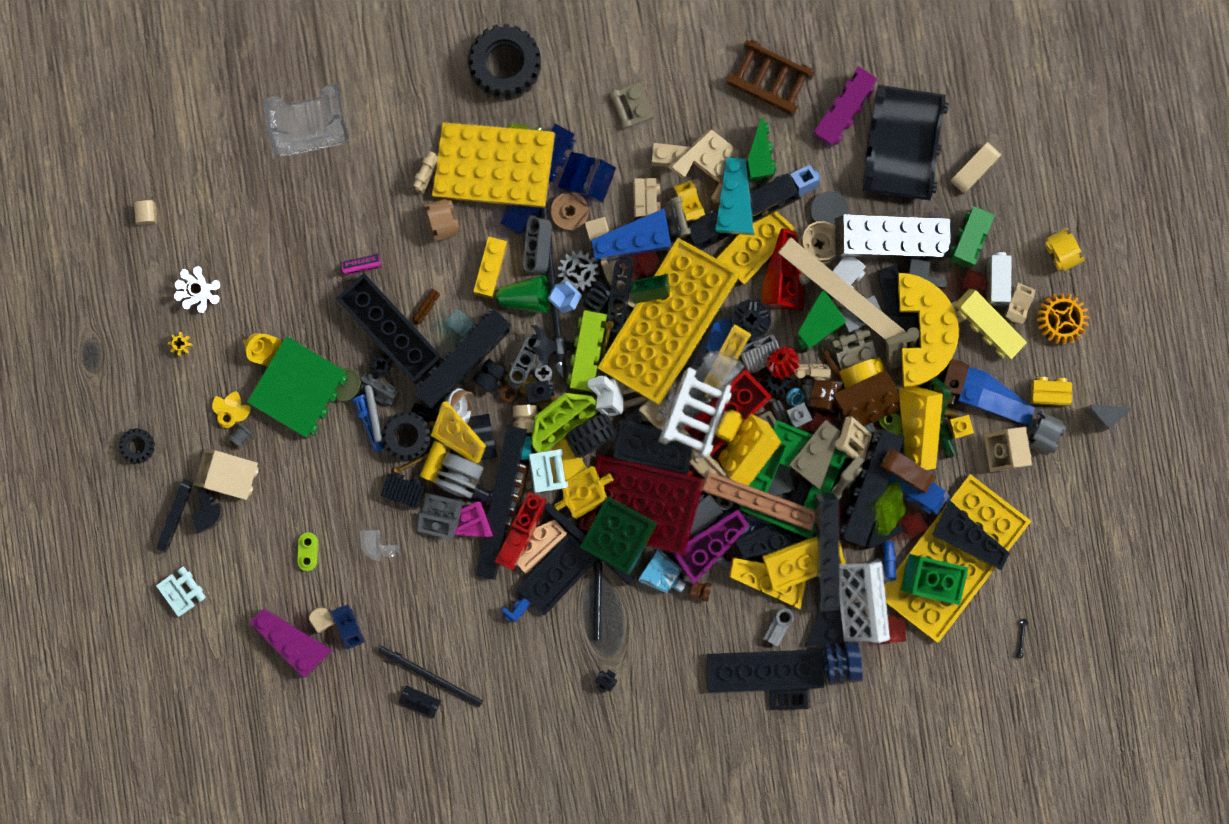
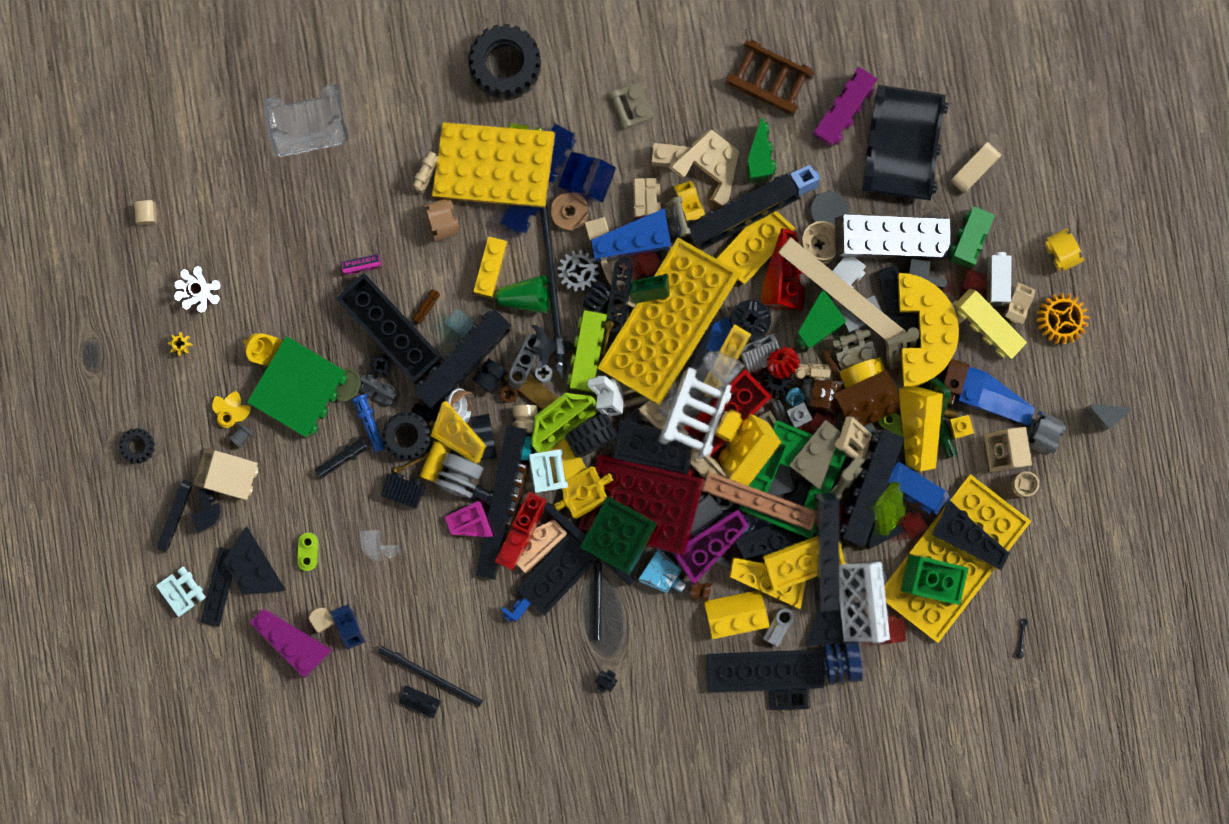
(218, 591): none -> black tile
(250, 566): none -> black wing
(349, 453): none -> black pin
(373, 413): light grey bar -> none
(440, 515): dark grey slope -> none
(537, 245): dark grey beam -> none
(539, 392): black brick -> none
(564, 297): light blue panel -> none
(735, 200): teal wing -> none
(736, 614): none -> yellow slope
(889, 560): blue pin -> none
(907, 471): reddish brown beam -> none
(1024, 484): none -> tan wheel
(1051, 392): yellow brick -> none

